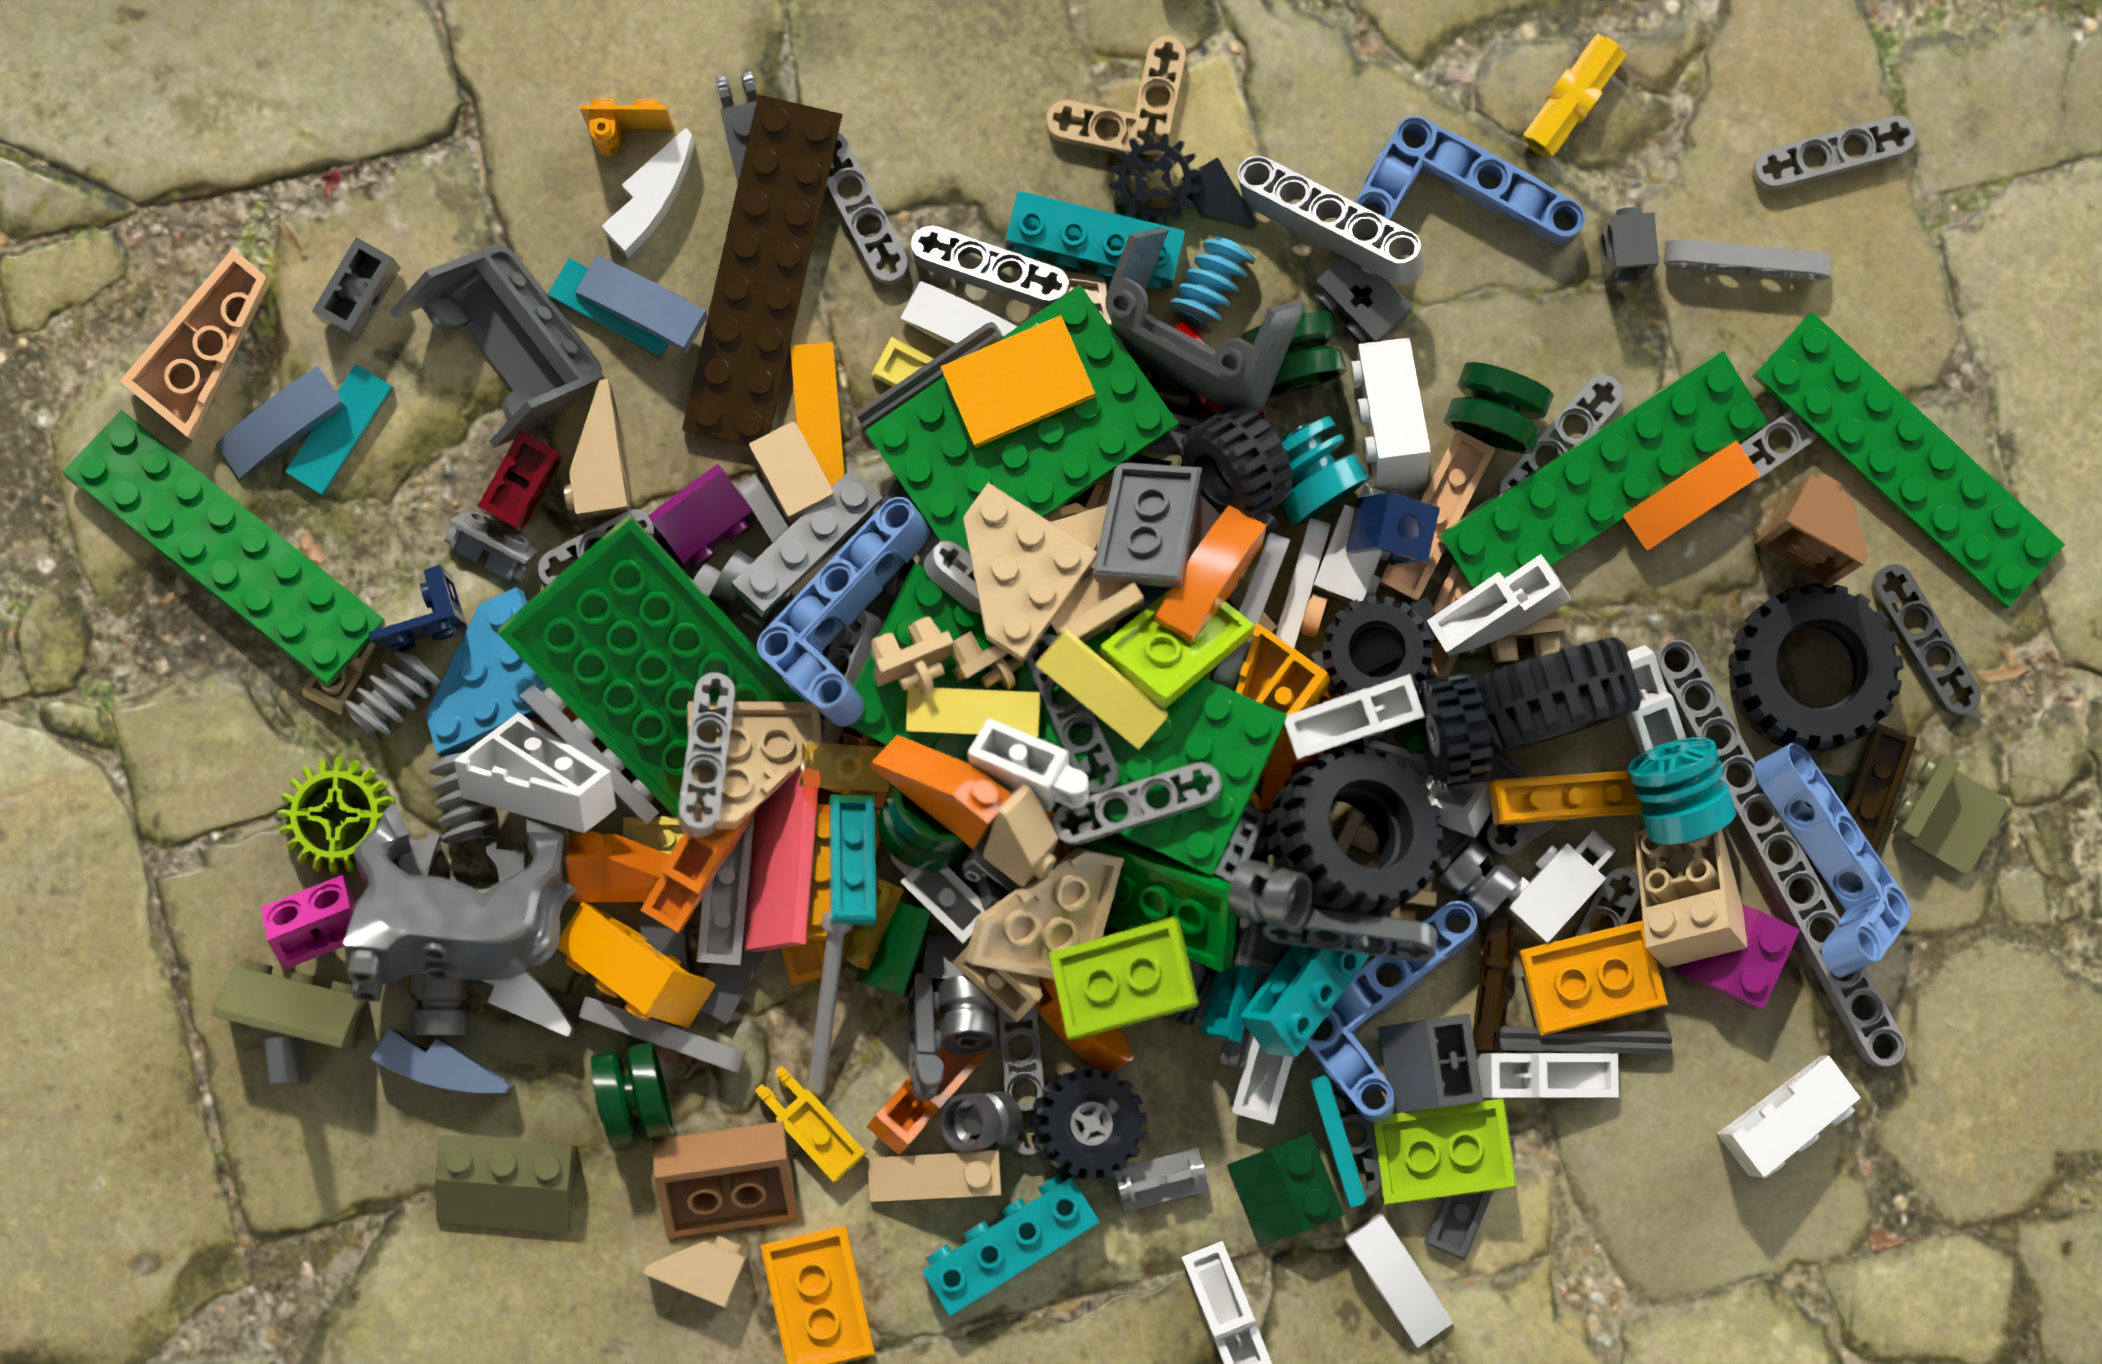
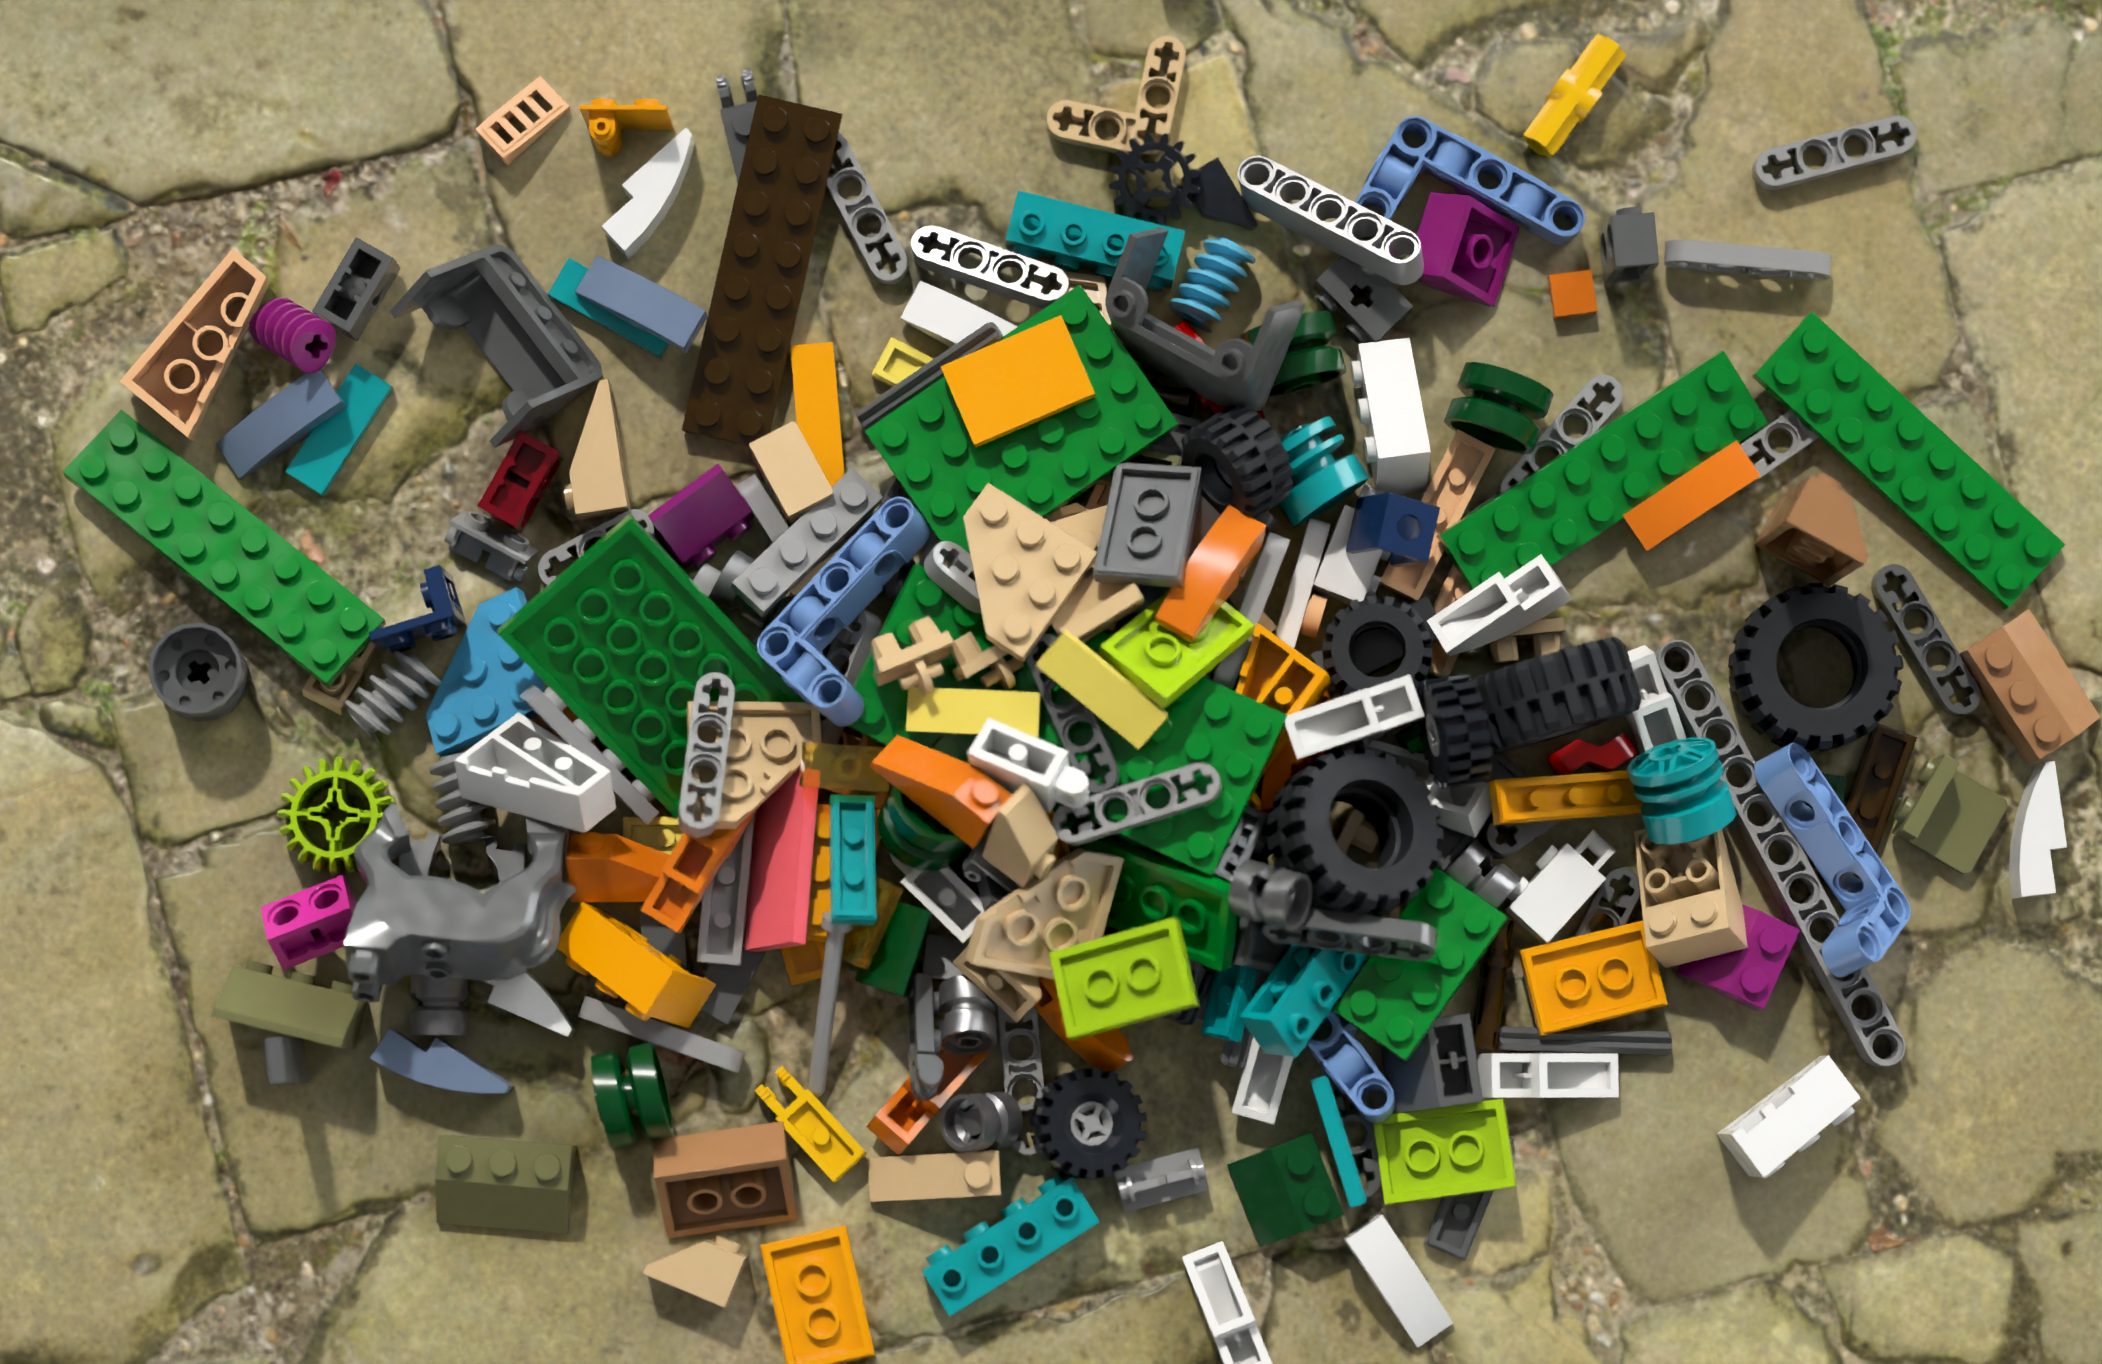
(173, 667): none -> dark grey wheel
(294, 334): none -> magenta piece
(533, 131): none -> light nougat slope
(1403, 998): none -> green plate
(1465, 247): none -> magenta slope
(1572, 294): none -> orange tile
(1591, 755): none -> red piece
(2029, 687): none -> medium nougat slope
(2035, 833): none -> white slope

